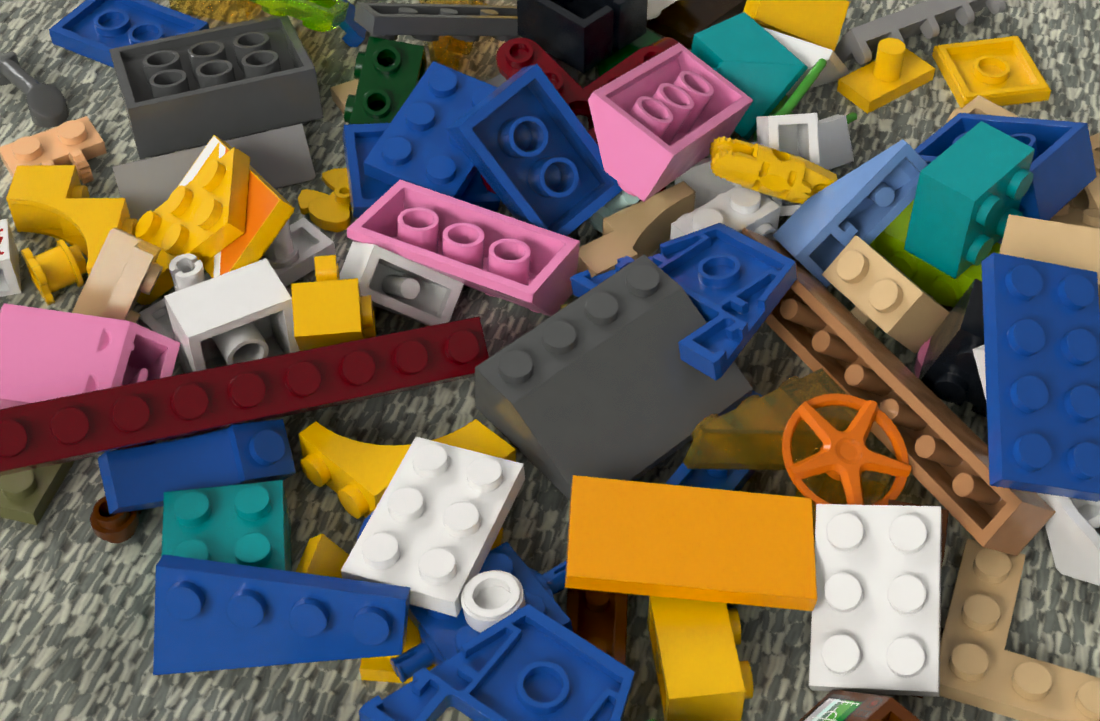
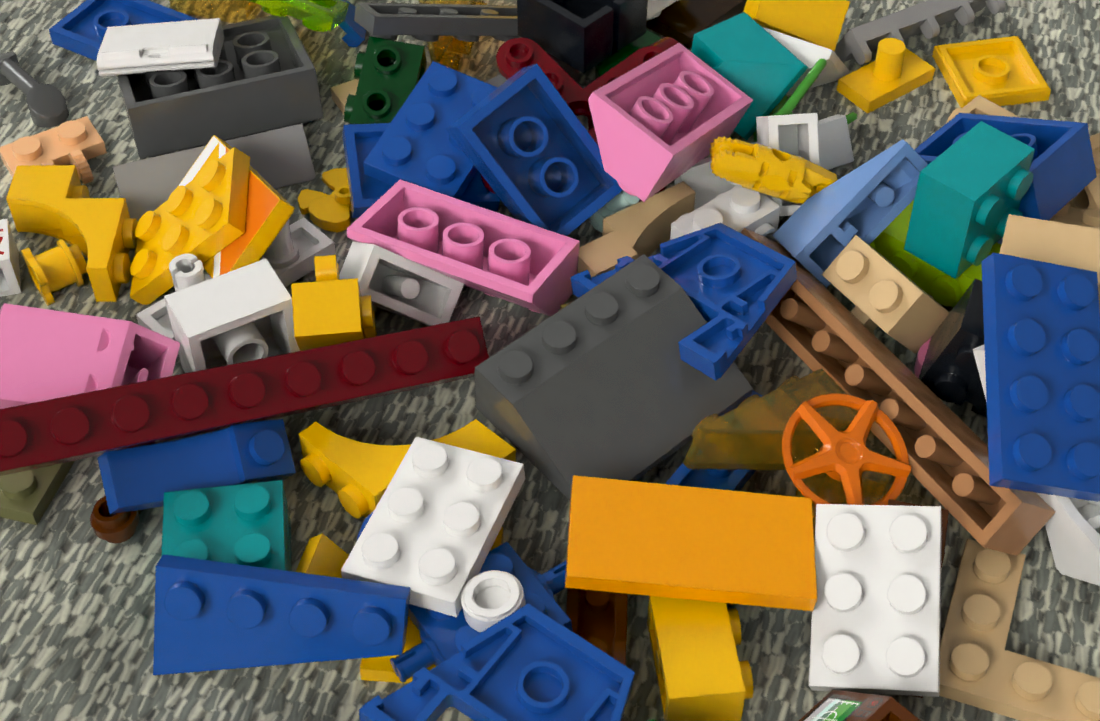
(119, 276): tan bracket -> none
(160, 47): none -> white piece

